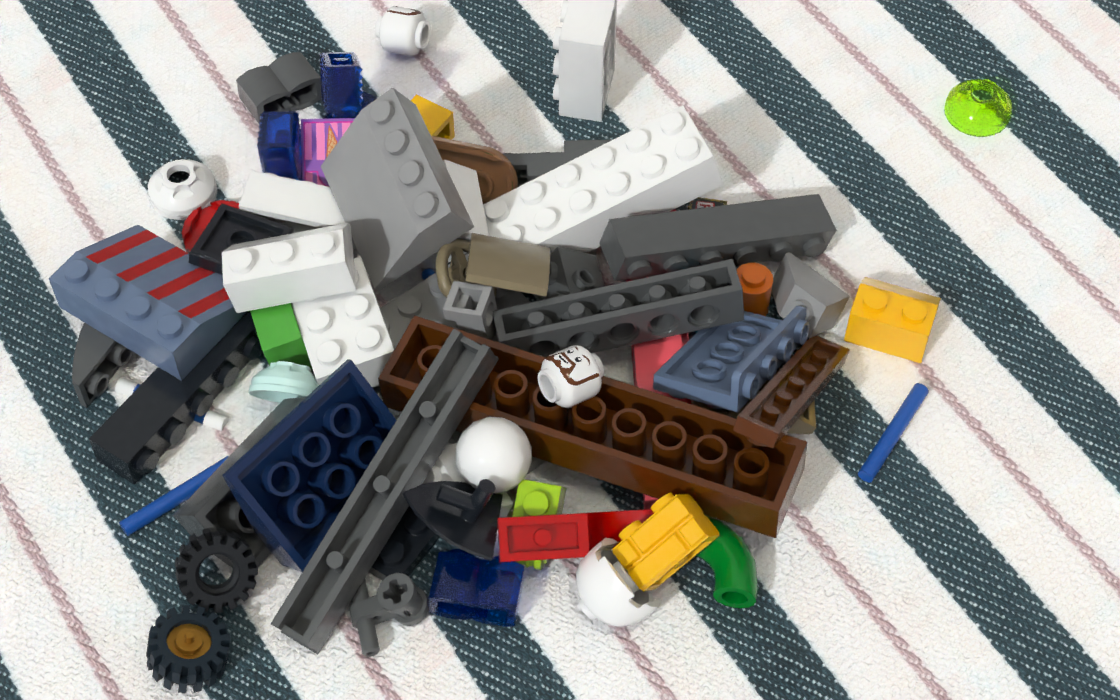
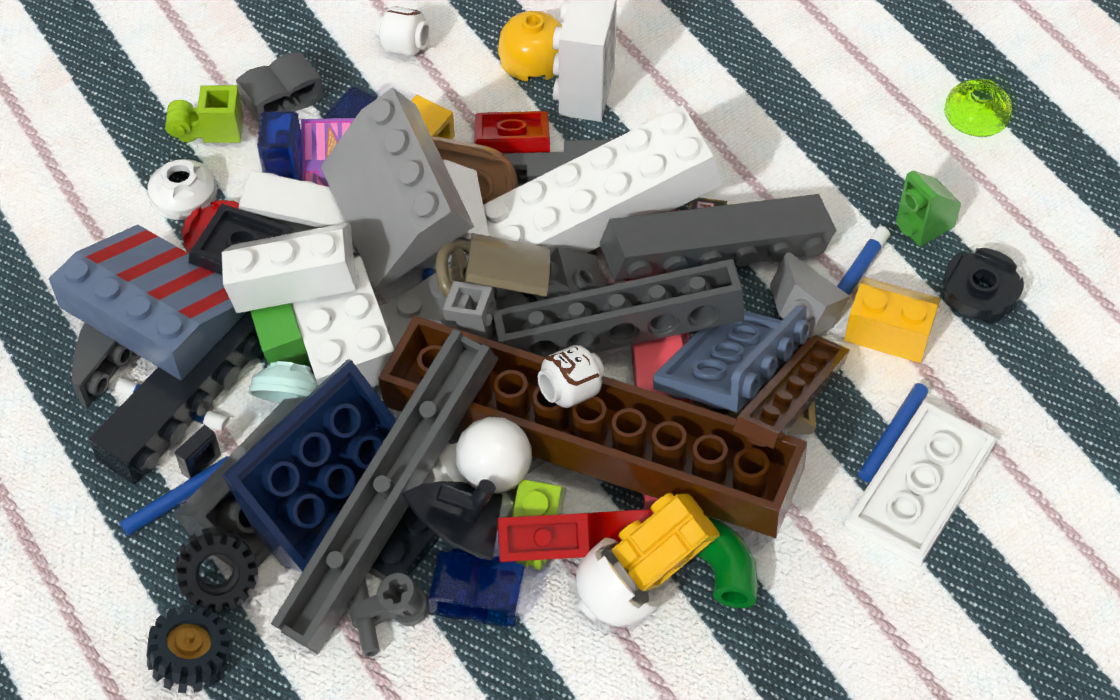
(198, 452): none -> black tile
(215, 119): none -> lime brick
(341, 83): clear blue brick -> none
(513, 131): none -> red tile
(528, 45): none -> yellow cylinder
(756, 286): orange brick -> none
(864, 260): none -> blue bar
(921, 483): none -> white tile
(926, 208): none -> bright green slope
(978, 302): none -> black plate

